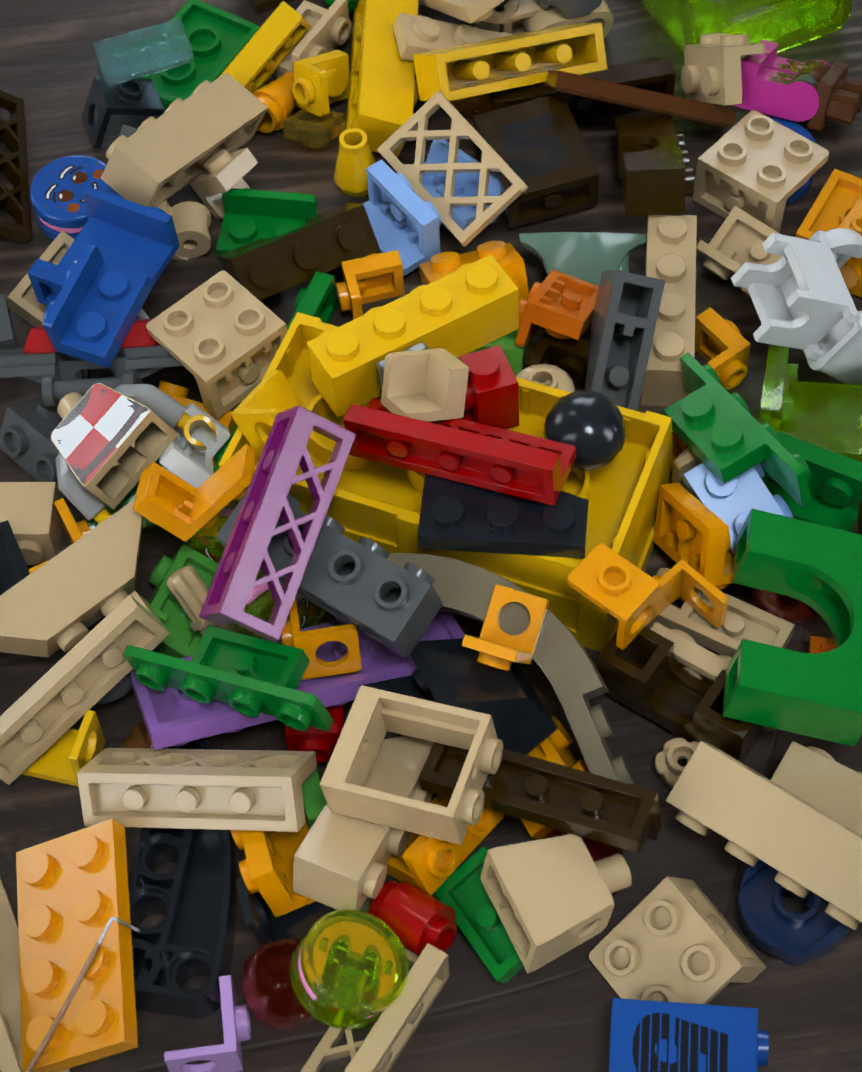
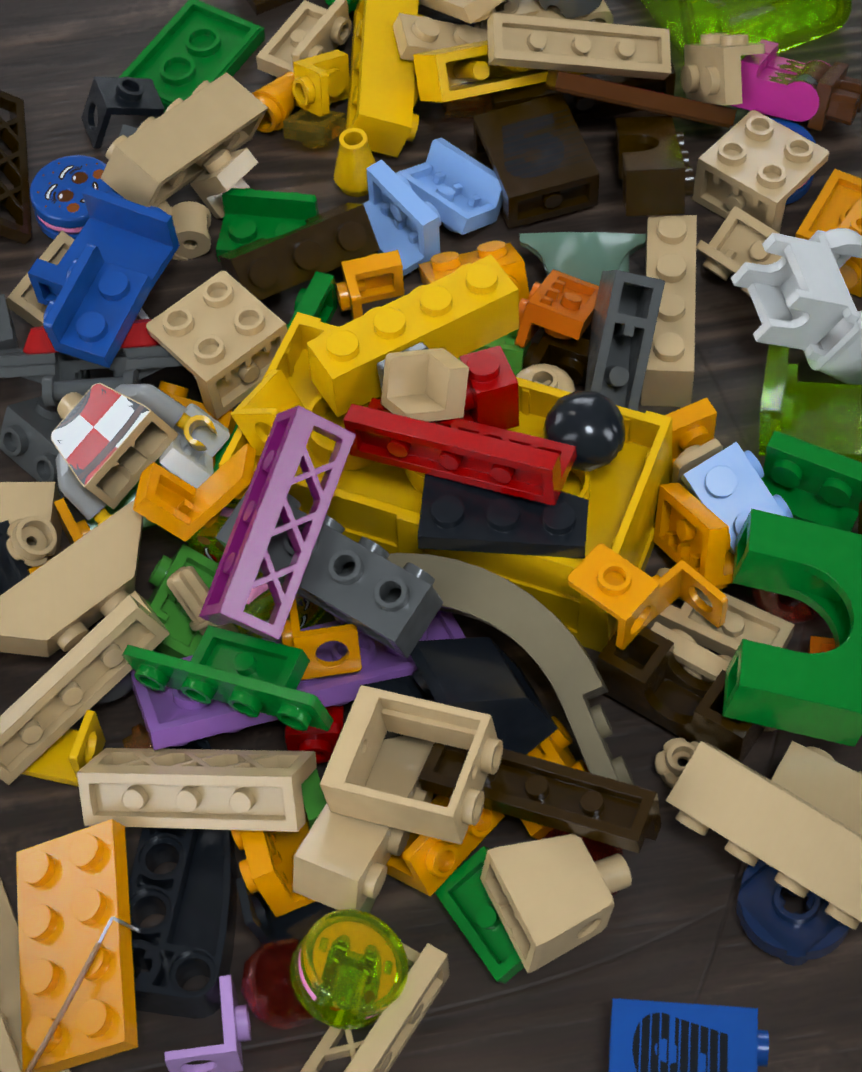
(37, 529): none -> tan plate
(142, 52): clear light blue bracket -> none
(268, 47): yellow piece -> none
(415, 916): red brick -> none
(489, 163): tan window -> none
(497, 646): light orange bracket -> none
(578, 46): none -> tan plate
(674, 948): tan bracket -> none
(723, 347): light orange bracket -> none
(727, 435): green bracket -> none

